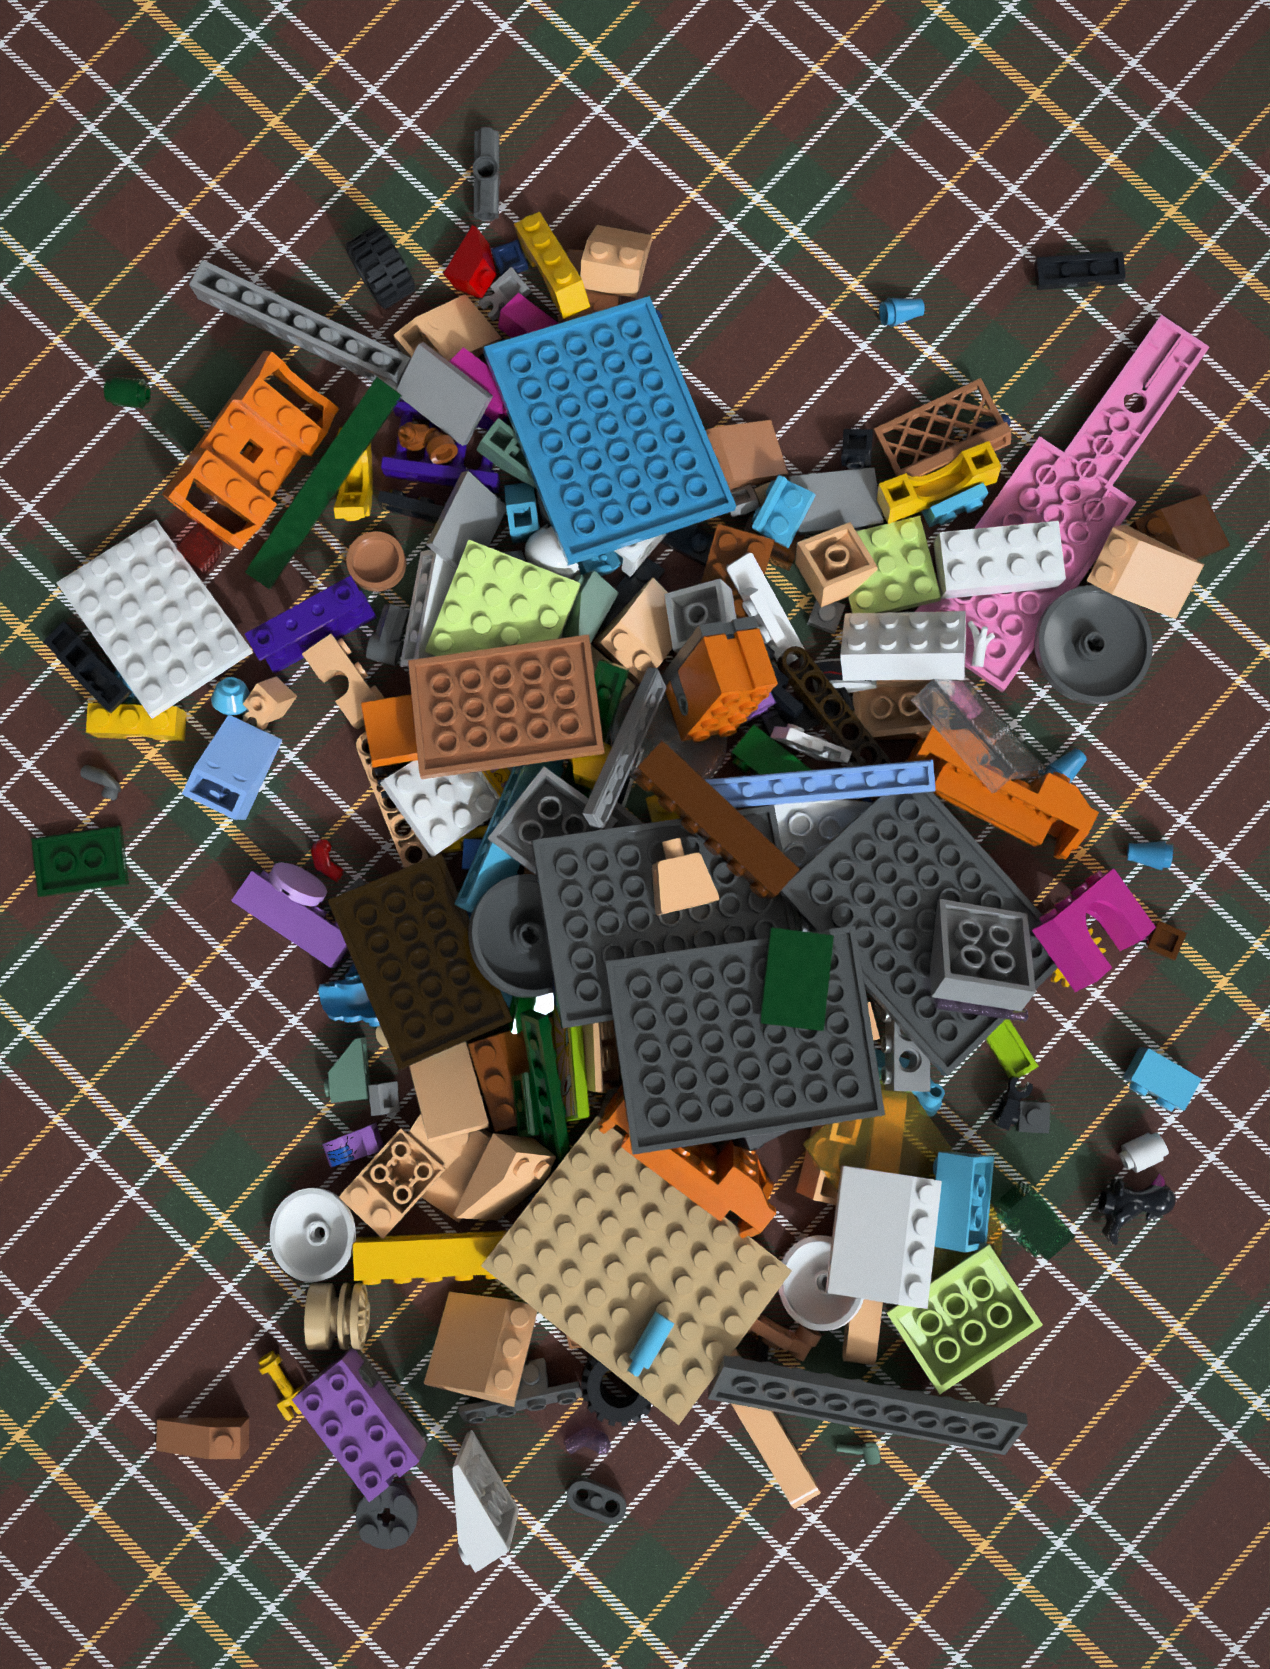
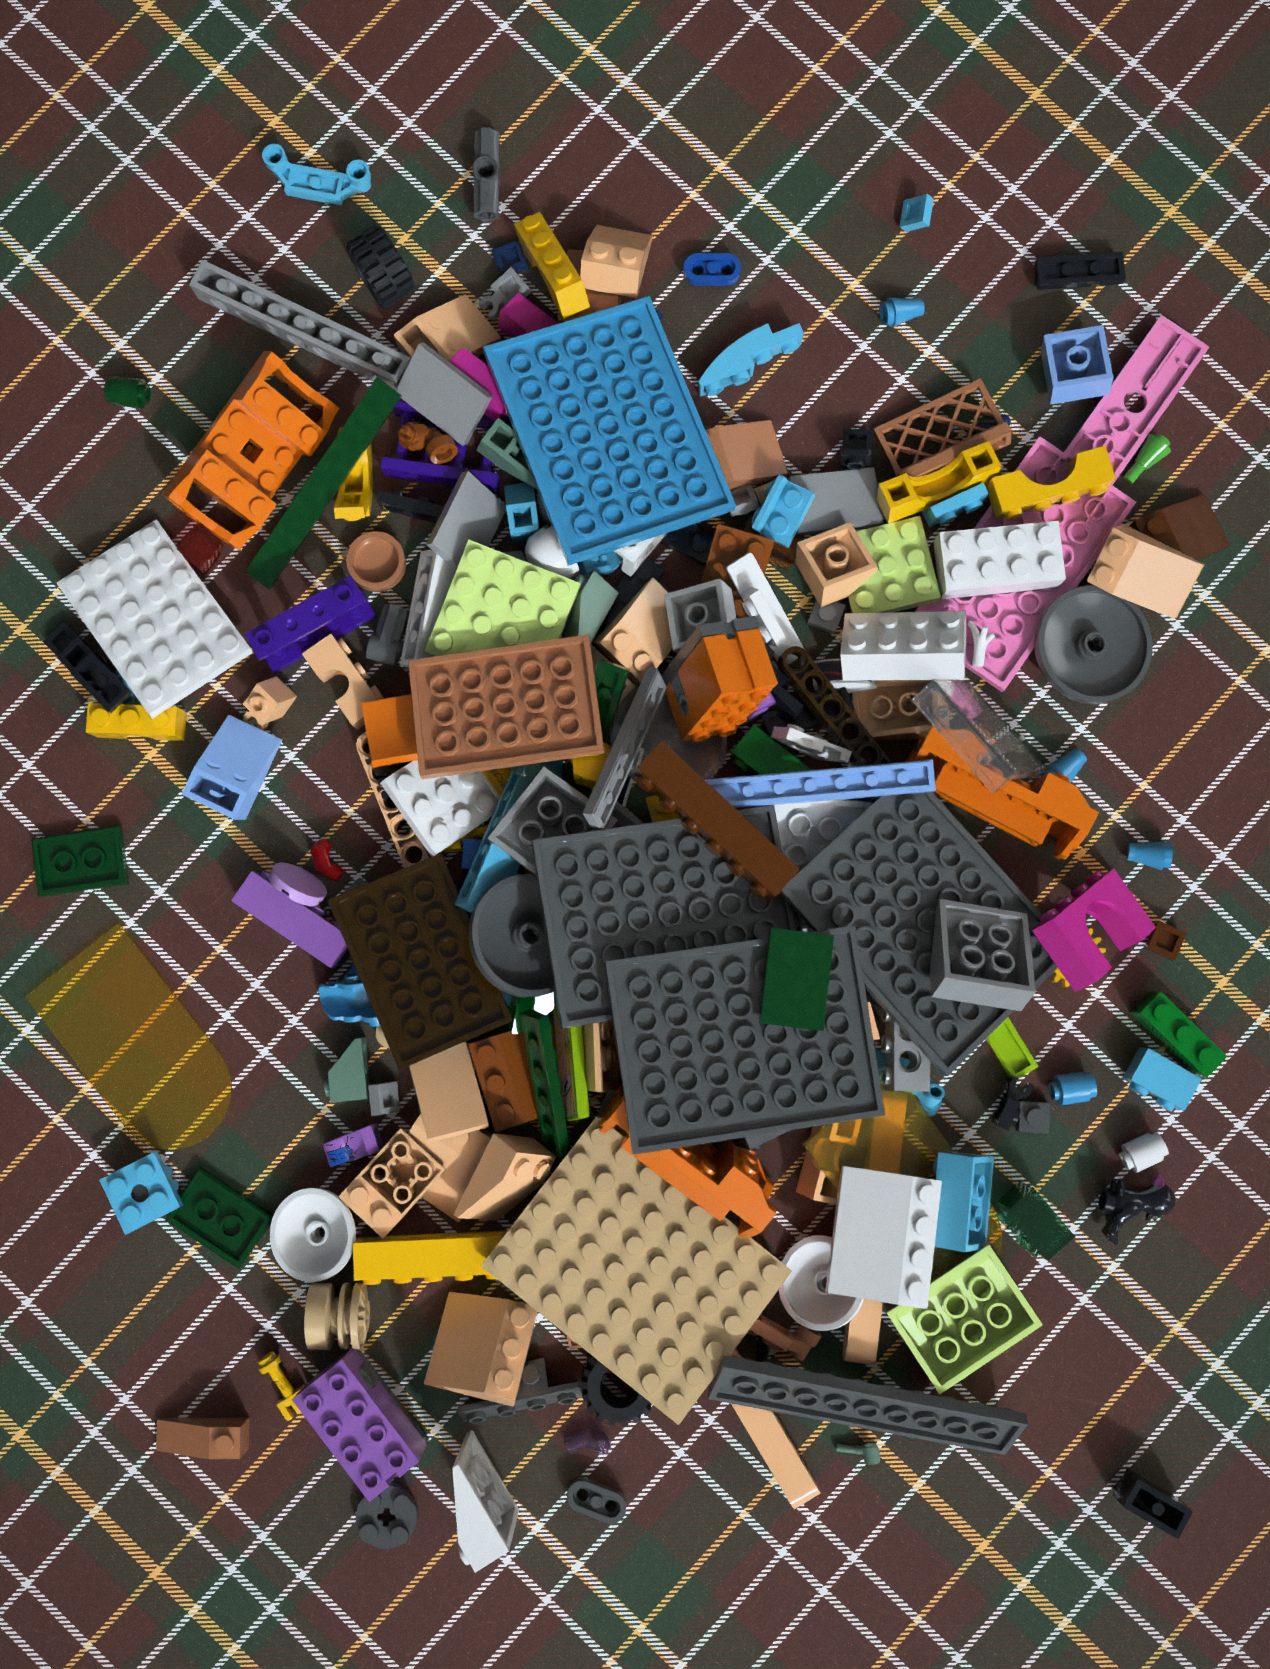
(101, 777): dark grey arm -> none
(136, 1043): none -> clear yellow piece
(142, 1192): none -> medium azure piece
(220, 1218): none -> dark green tile
(230, 696): medium azure cone -> none
(314, 182): none -> medium azure plate
(472, 265): red slope -> none
(524, 1105): dark green slope -> none
(649, 1343): medium azure cylinder -> none
(681, 880): light nougat torso -> none
(711, 266): none -> blue plate
(737, 361): none -> medium azure slope
(916, 213): none -> medium azure plate
(981, 1010): clear purple bar -> none
(1015, 493): none -> yellow arch
(1073, 1088): none -> dark azure brick
(1076, 364): none -> light blue brick
(1151, 452): none -> bright green cone
(1152, 1503): none -> black brick
(1178, 1034): none -> green brick

